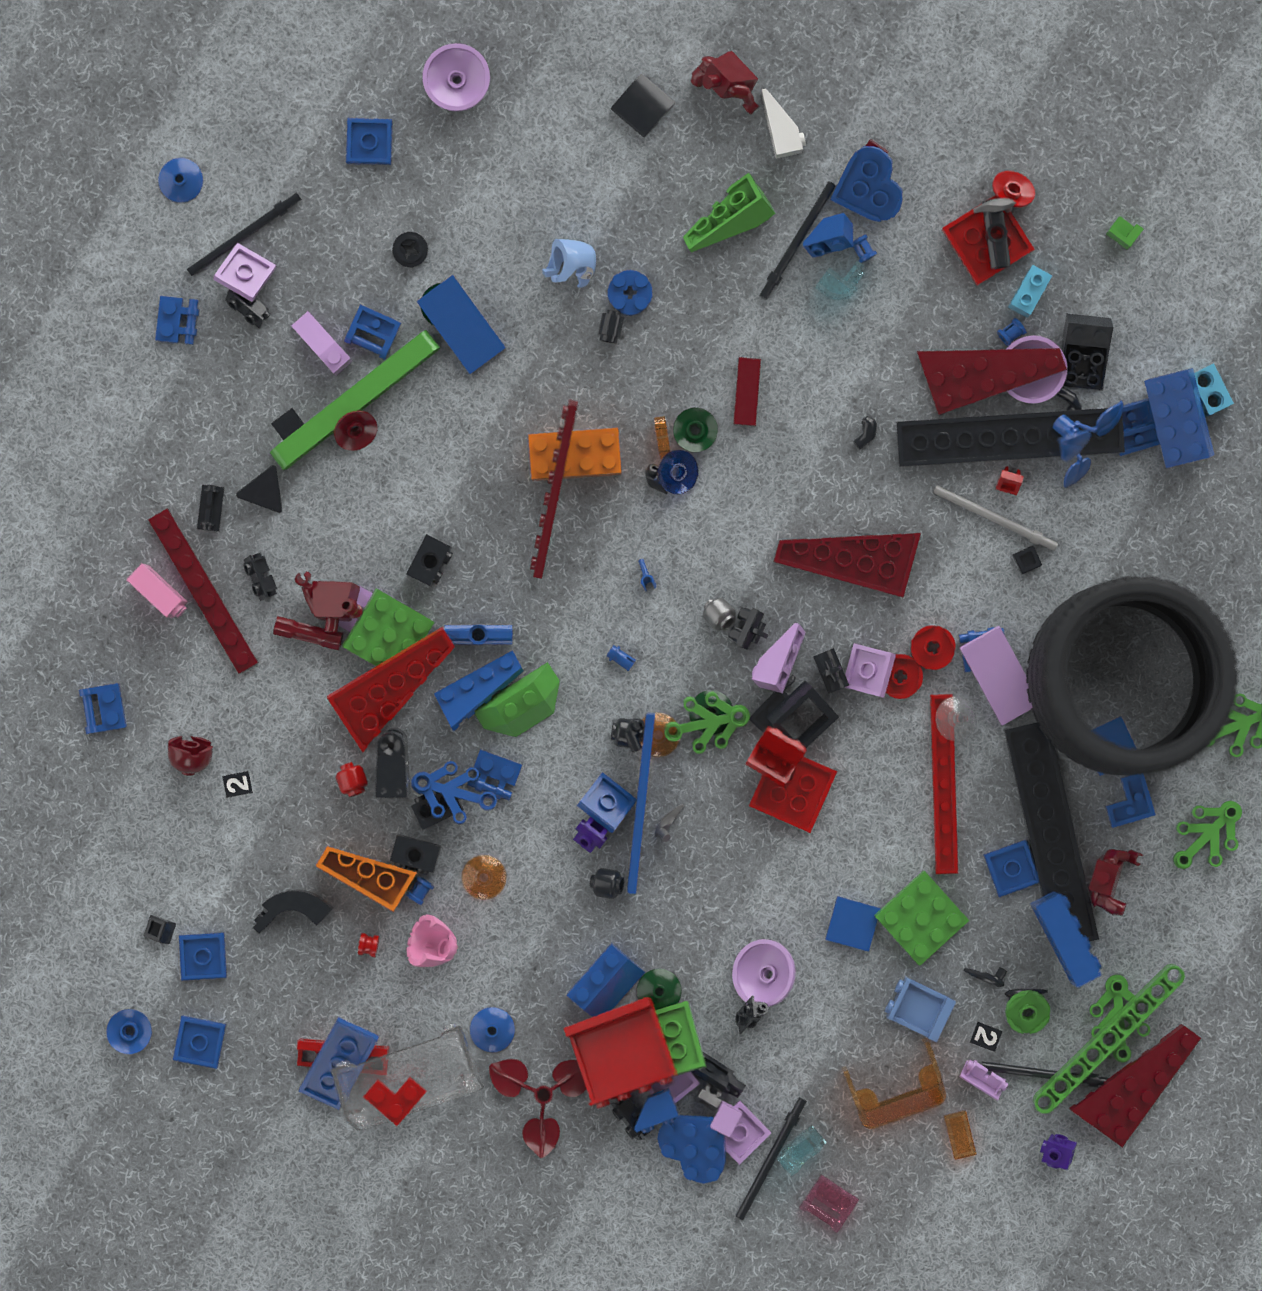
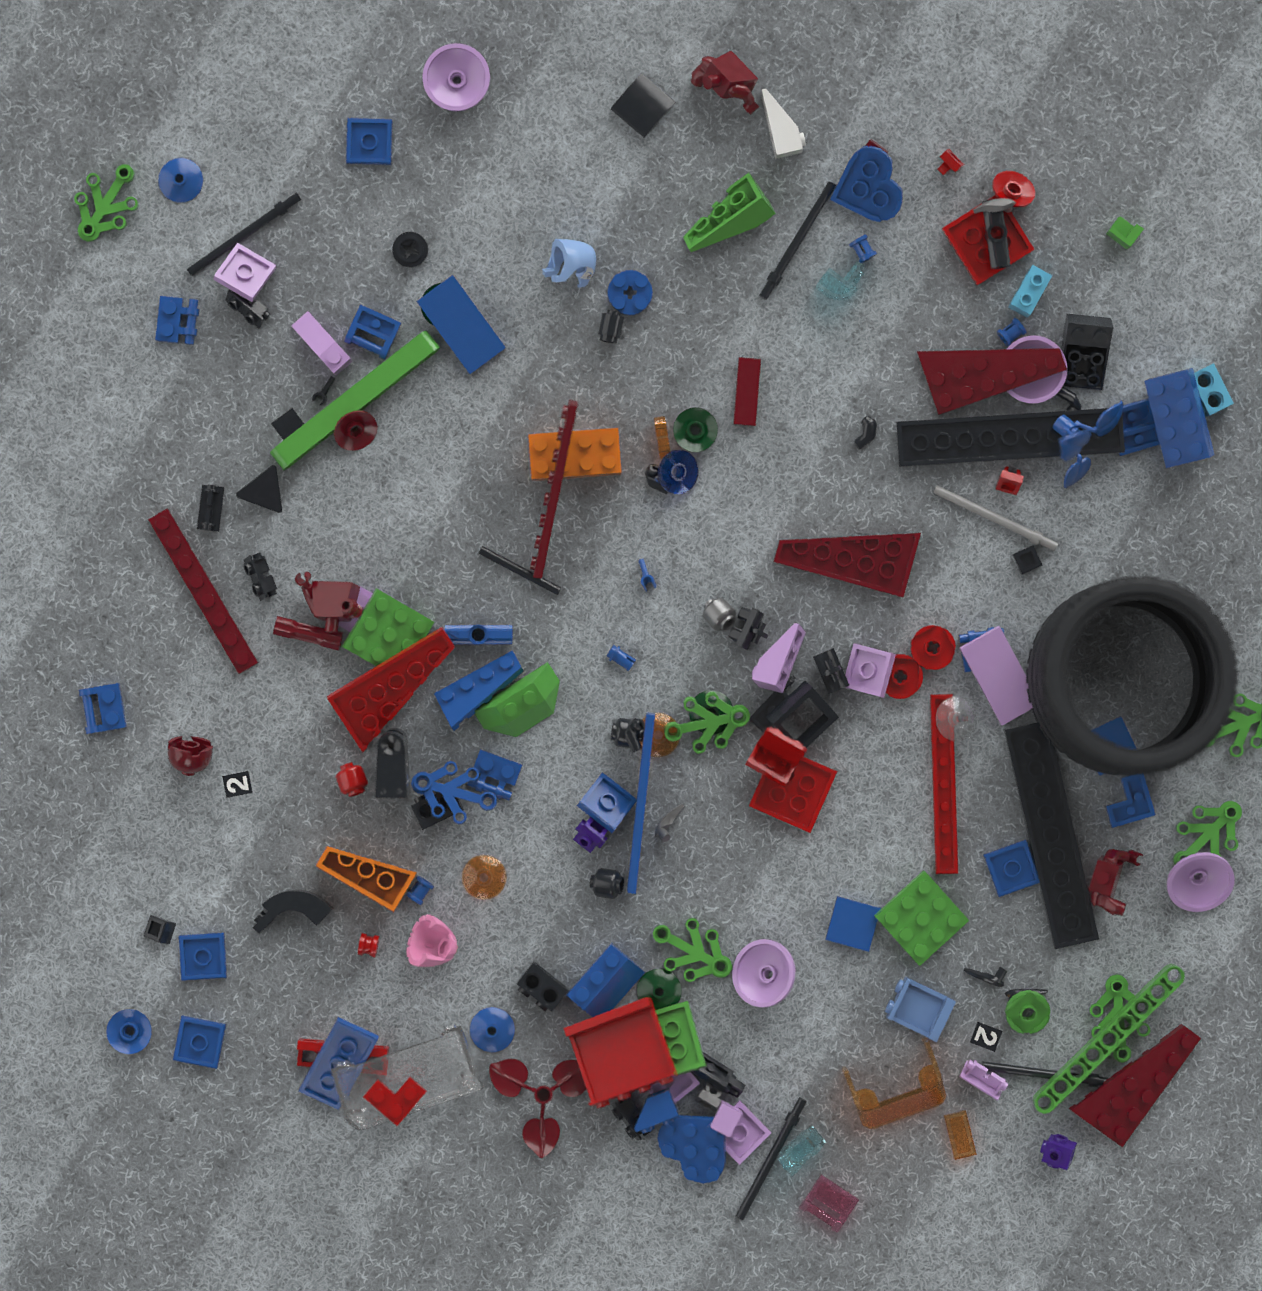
(104, 205): none -> bright green plant
(158, 591): bright pink brick -> none
(324, 391): none -> black hand
(428, 851): black brick -> none
(429, 547): black brick -> none
(487, 553): none -> black bar
(546, 982): none -> black brick
(695, 952): none -> bright green plant
(750, 1014): black hinge -> none
(830, 235): blue slope -> none
(951, 161): none -> red tile
(1065, 938): blue brick -> none
(1203, 890): none -> lavender dish

